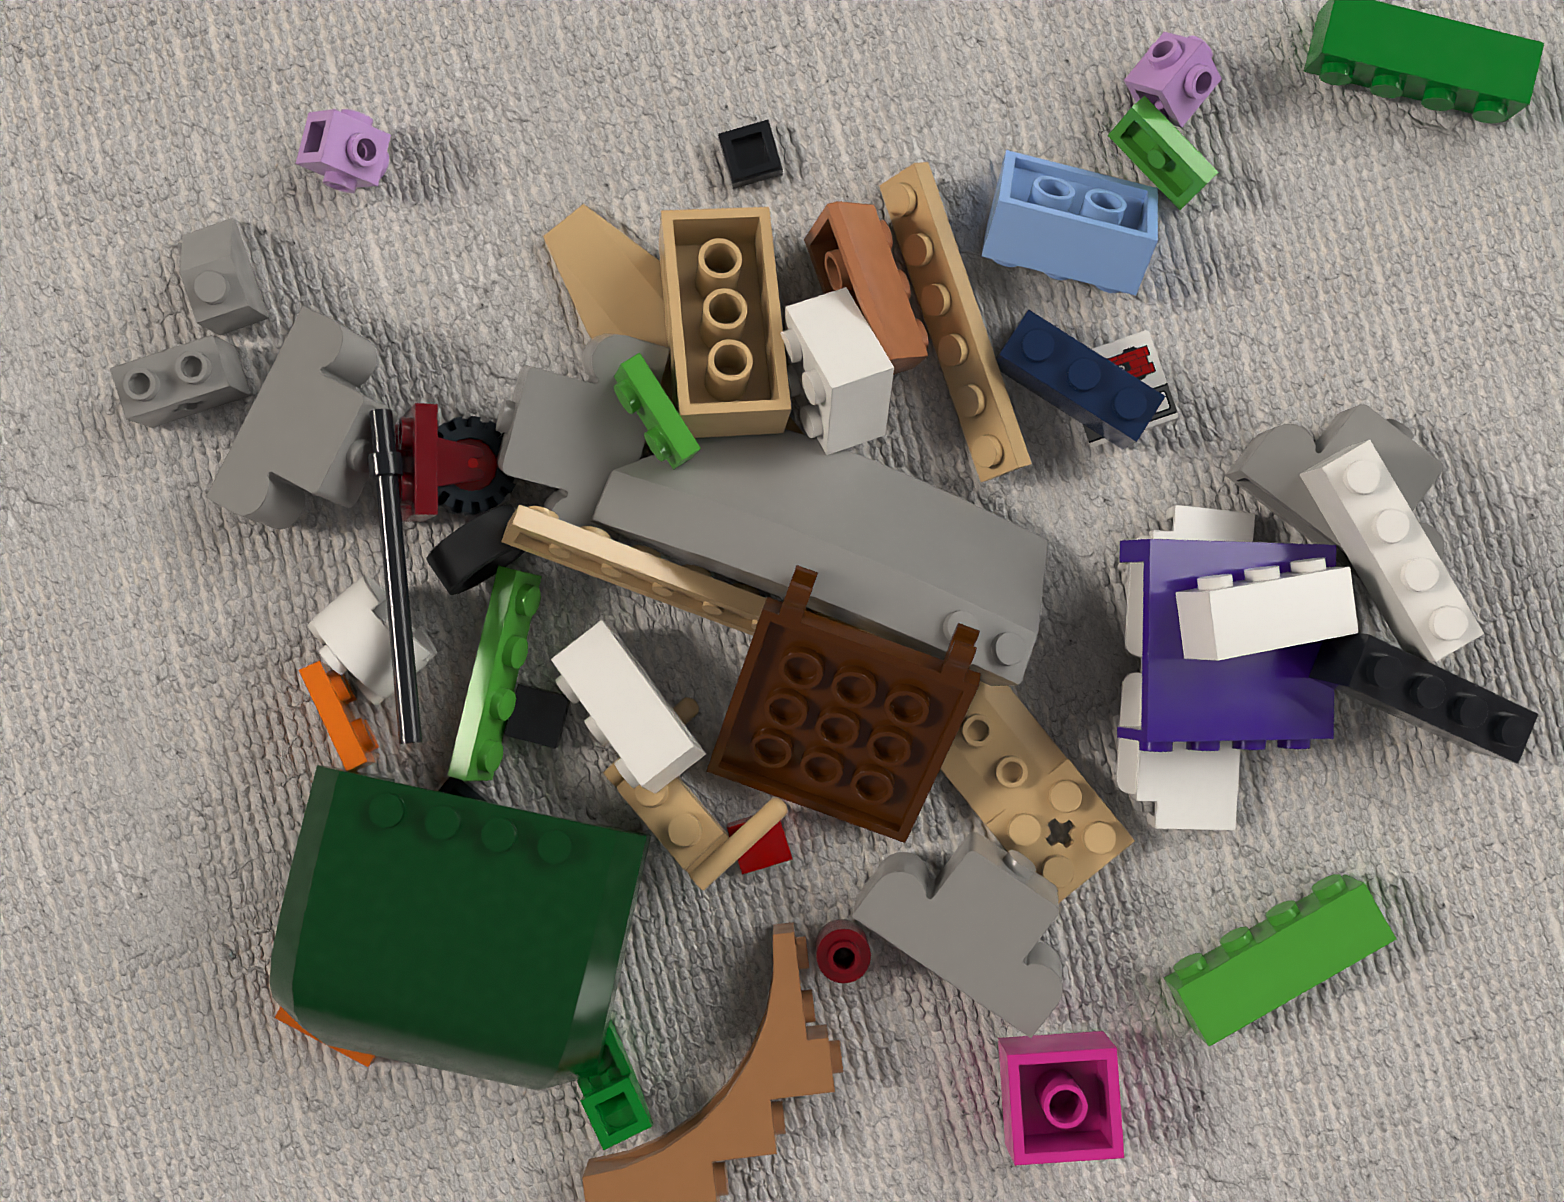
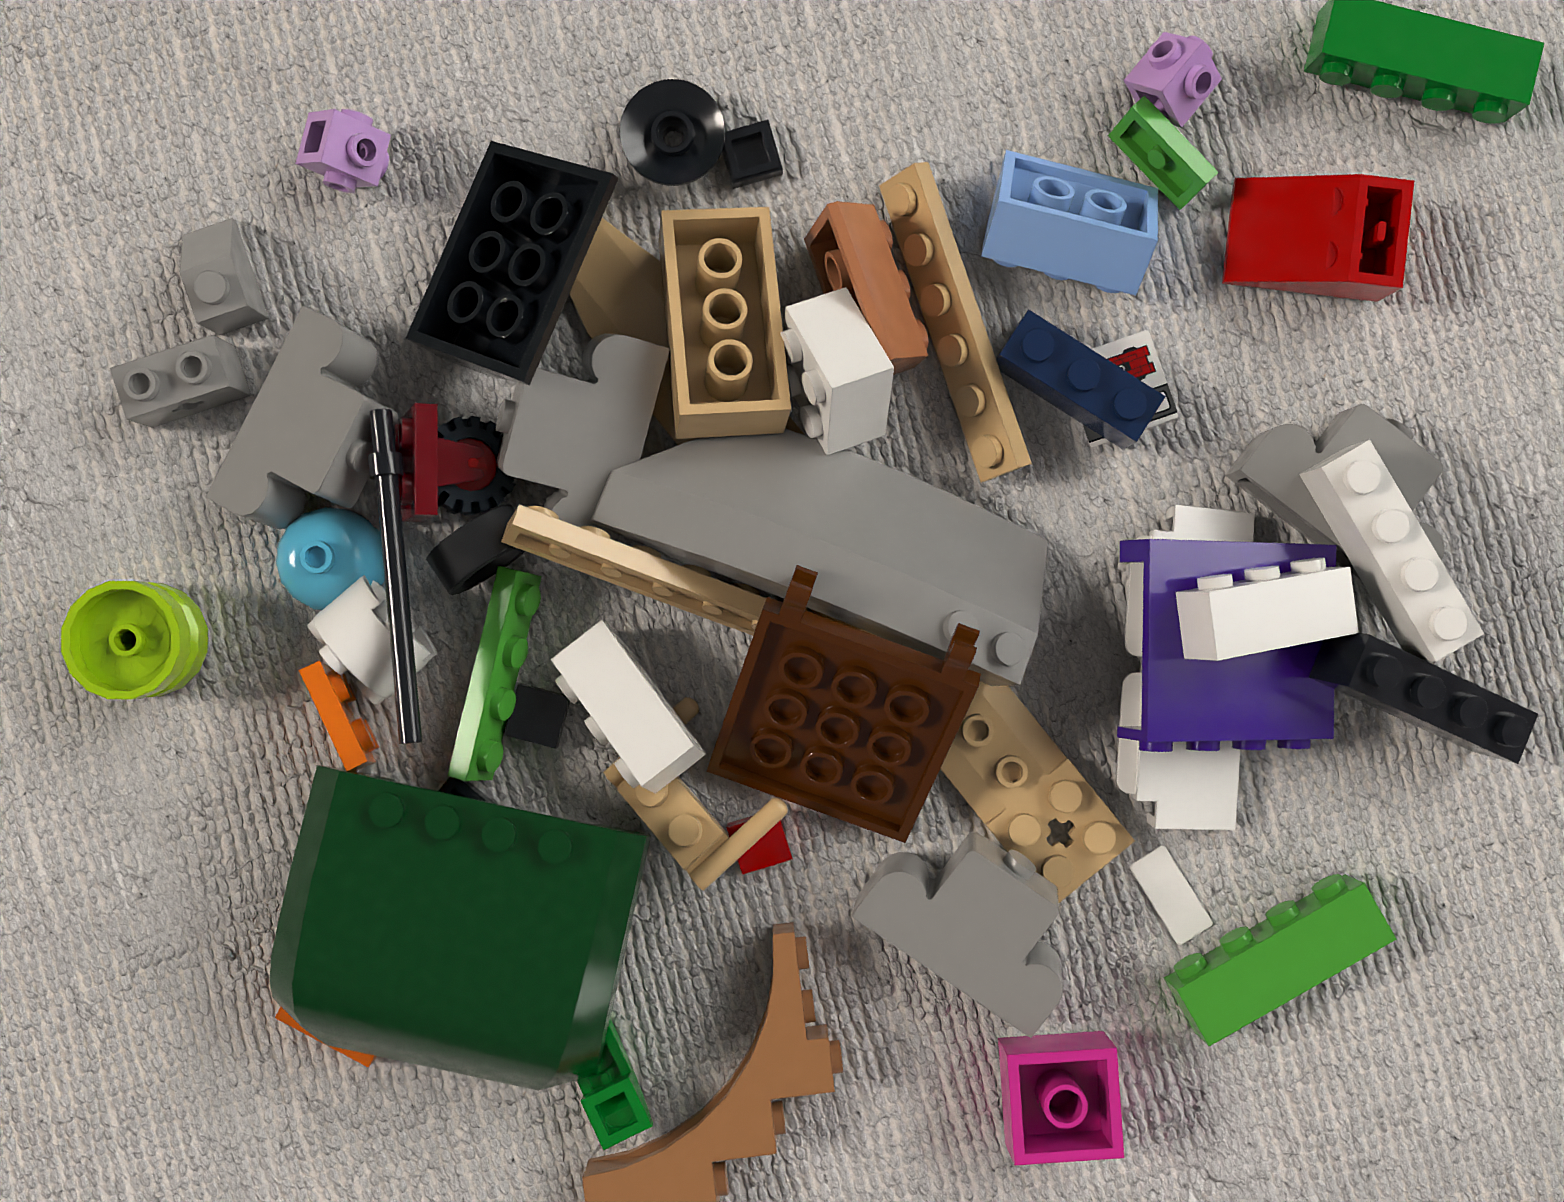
(134, 639): none -> lime wheel
(327, 554): none -> medium azure cylinder
(511, 261): none -> black slope
(642, 393): bright green plate -> none
(666, 108): none -> black dish
(837, 935): dark red brick -> none
(1171, 895): none -> white sticker
(1319, 234): none -> red slope

